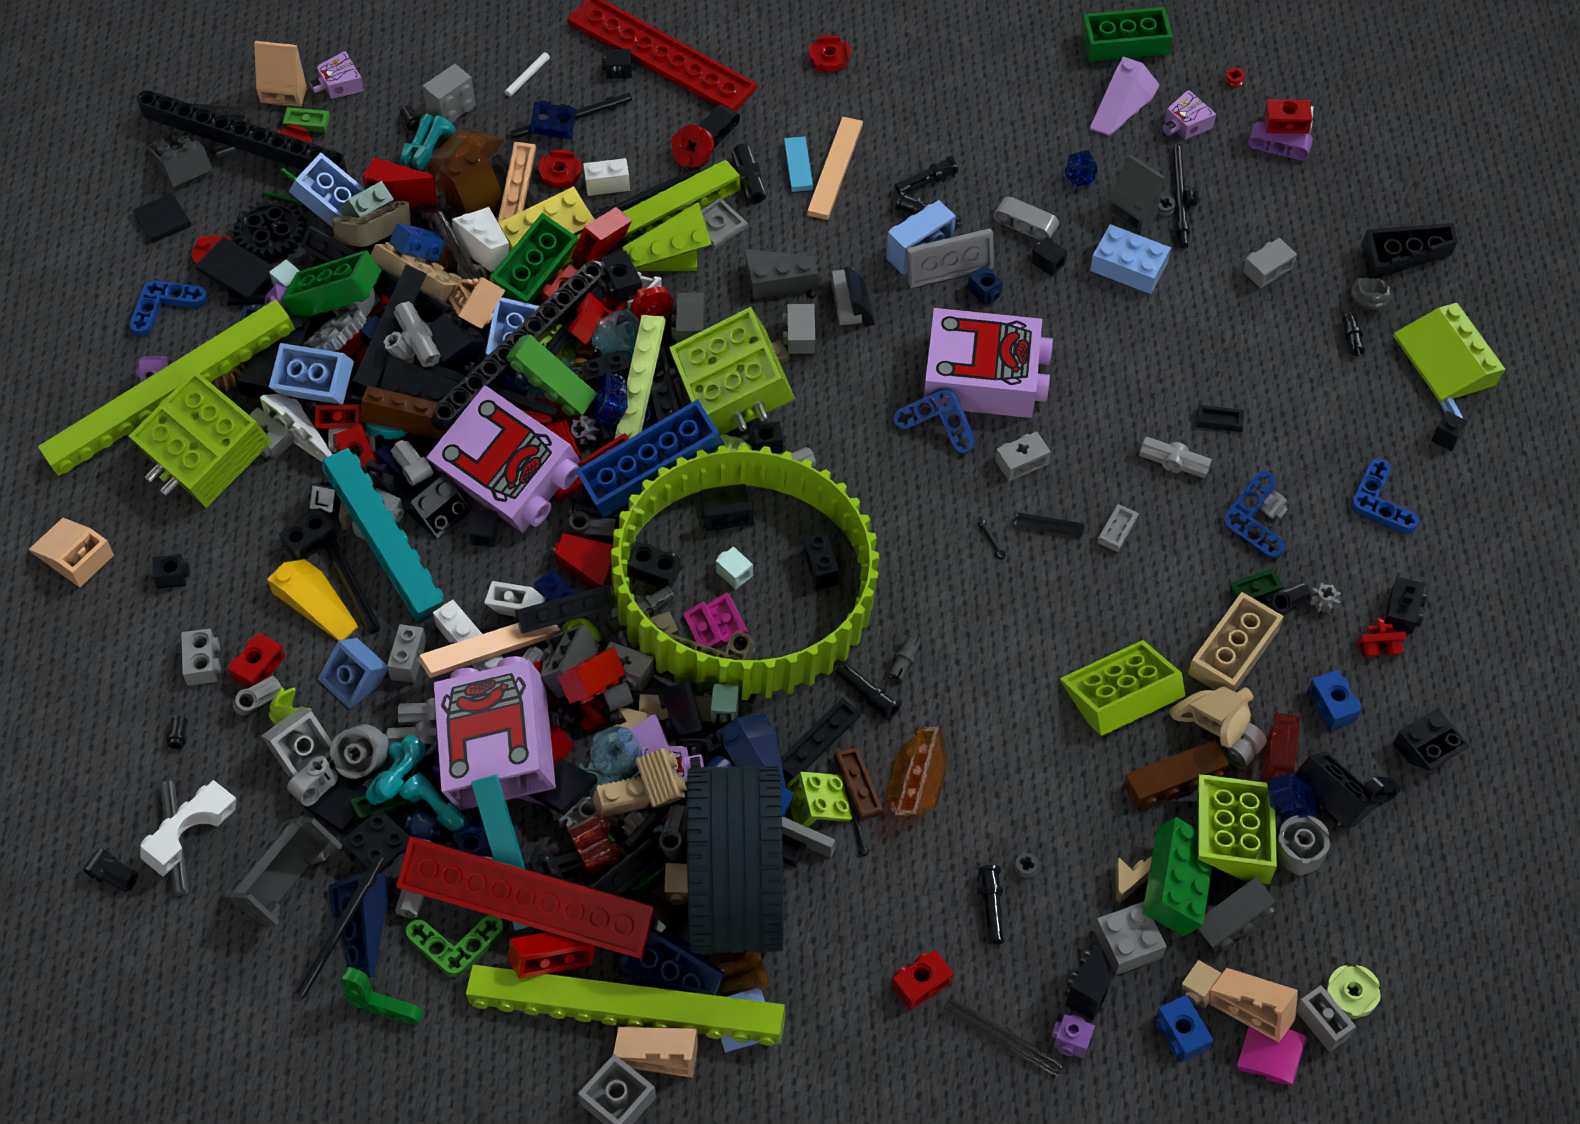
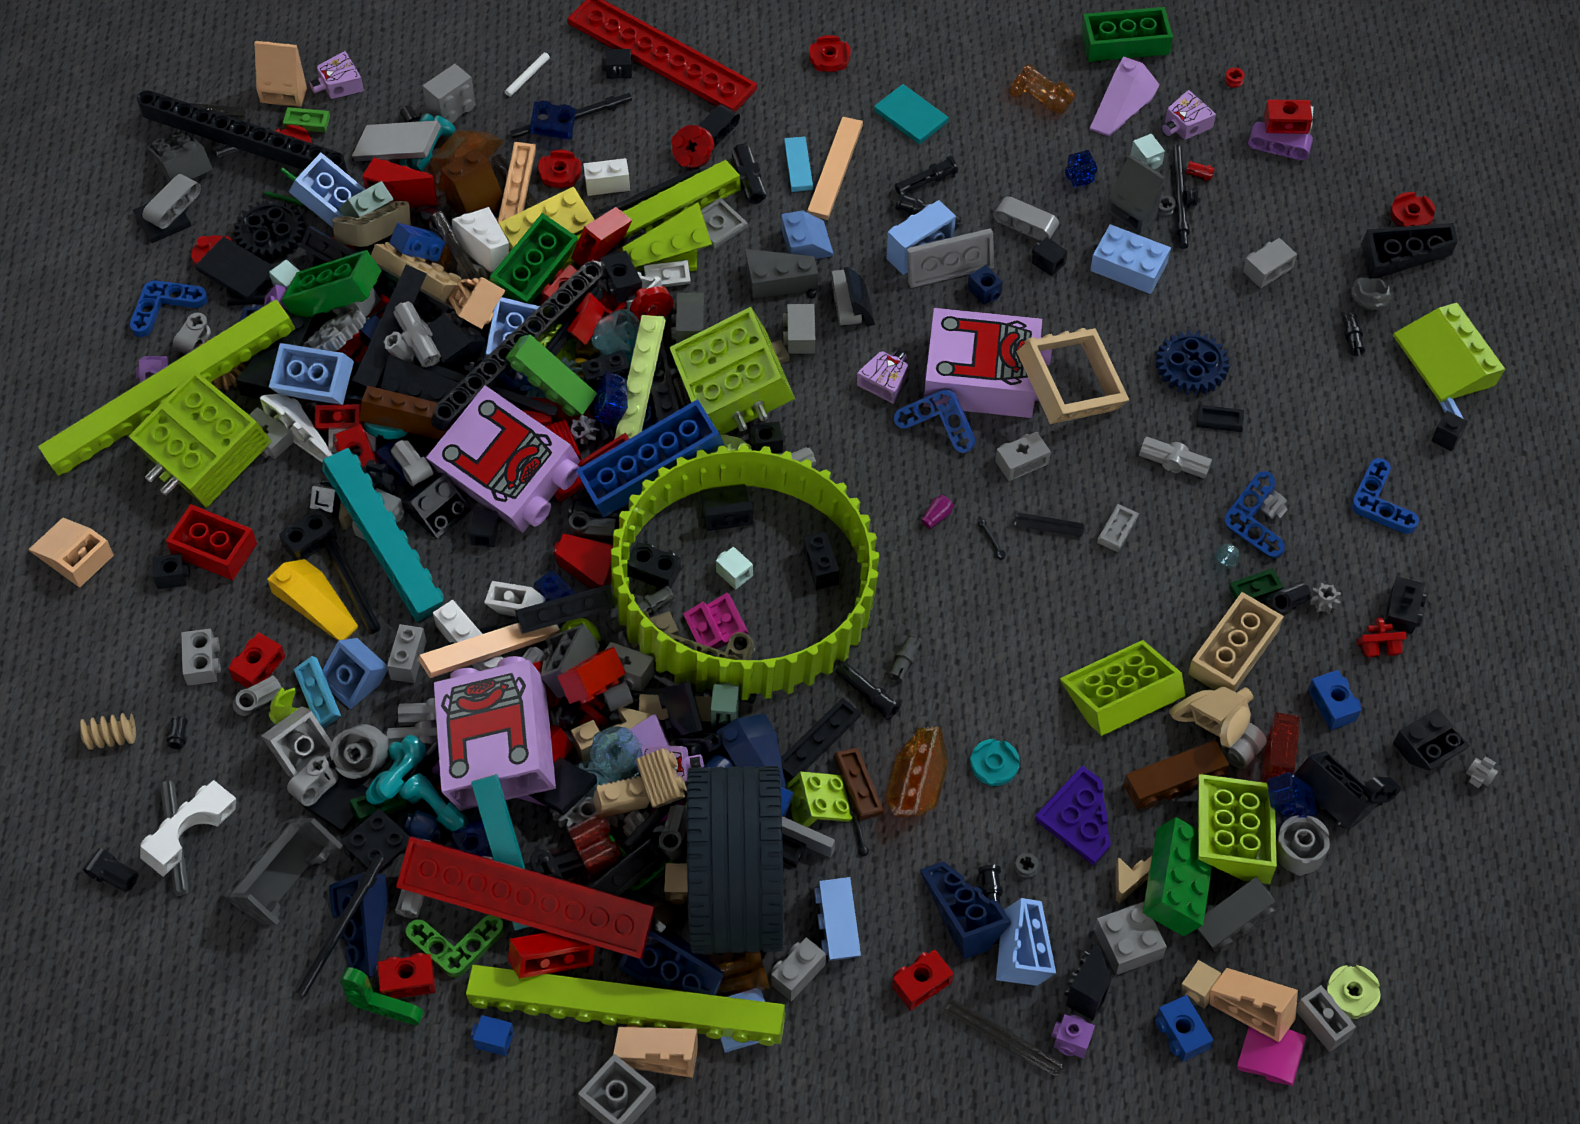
(108, 732): none -> tan piece
(171, 201): none -> light grey beam
(192, 333): none -> light grey piece
(211, 542): none -> red brick
(317, 692): none -> medium azure tile
(396, 141): none -> light grey tile
(419, 983): none -> red brick
(492, 1035): none -> blue brick
(583, 738): none -> tan brick
(670, 273): none -> white plate
(798, 968): none -> light grey brick
(805, 235): none -> medium blue slope
(837, 919): none -> light blue wedge
(884, 375): none -> lavender torso
(911, 114): none -> teal tile
(937, 511): none -> magenta cone
(968, 914): none -> dark blue wedge
(1001, 765): none -> teal tile
(1025, 945): none -> light blue wedge
(1046, 389): none -> tan window
(1054, 100): none -> clear orange piece
(1079, 816): none -> dark purple plate
(1148, 151): none -> light aqua brick
(1192, 362): none -> dark blue gear
(1200, 170): none -> red pin
(1227, 555): none -> clear light blue plate
(1405, 201): none -> red plate
(1482, 772): none -> light grey gear

